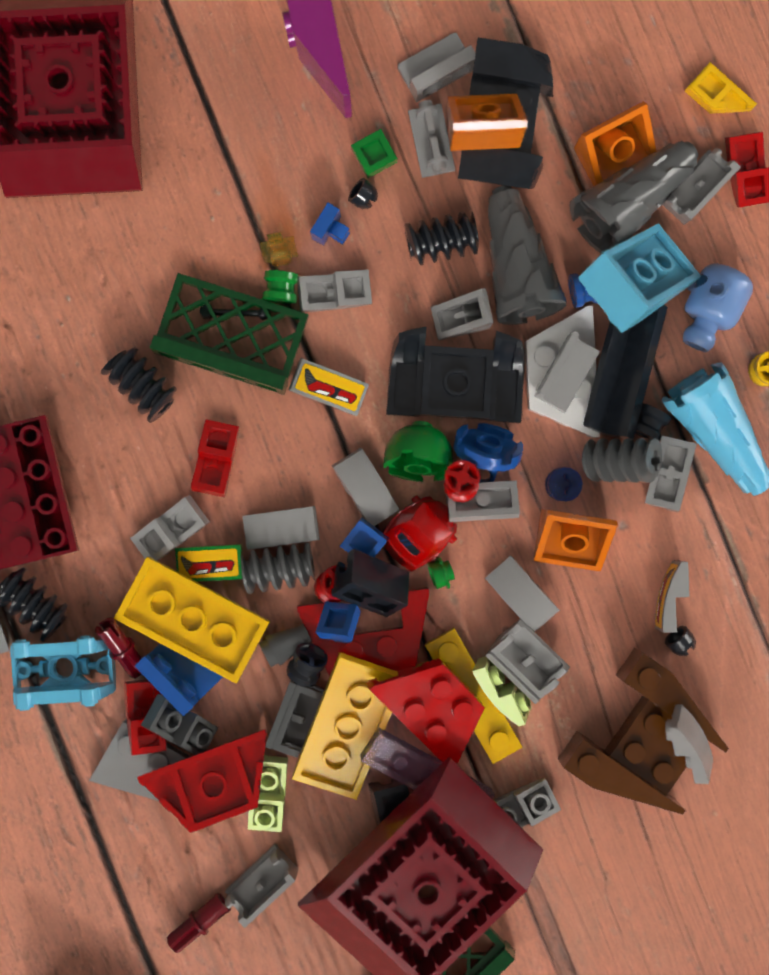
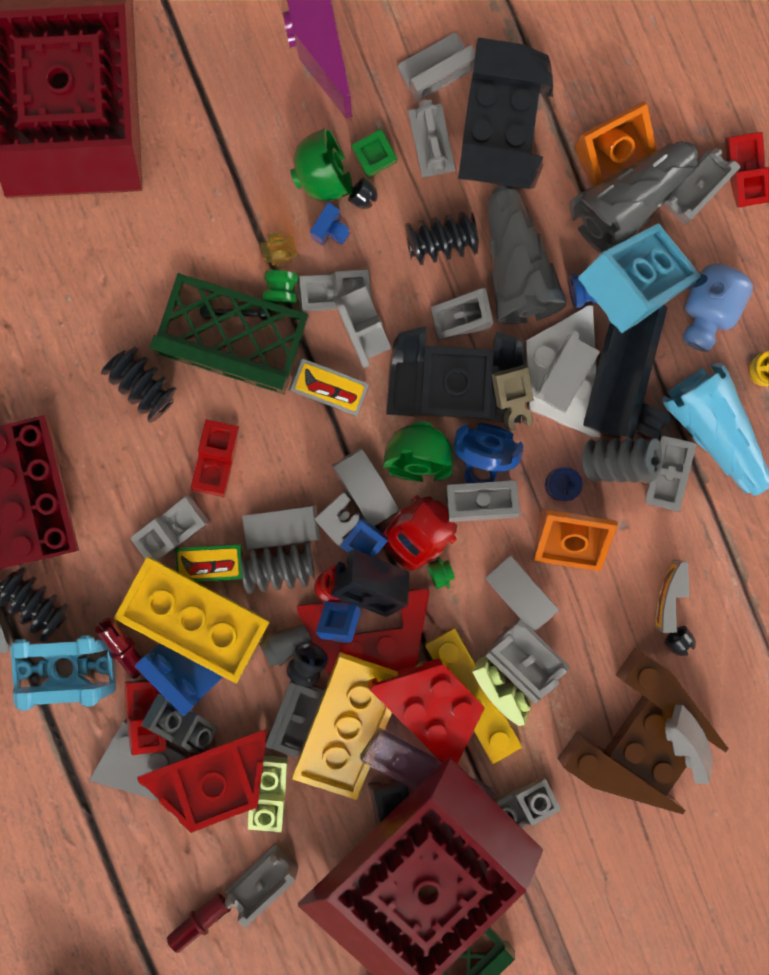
(321, 168): none -> green cylinder
(334, 523): none -> light grey hinge
(362, 323): none -> light grey panel
(463, 473): red wheel -> none
(485, 122): orange slope -> none
(512, 391): none -> dark tan plate
(718, 93): yellow tile -> none

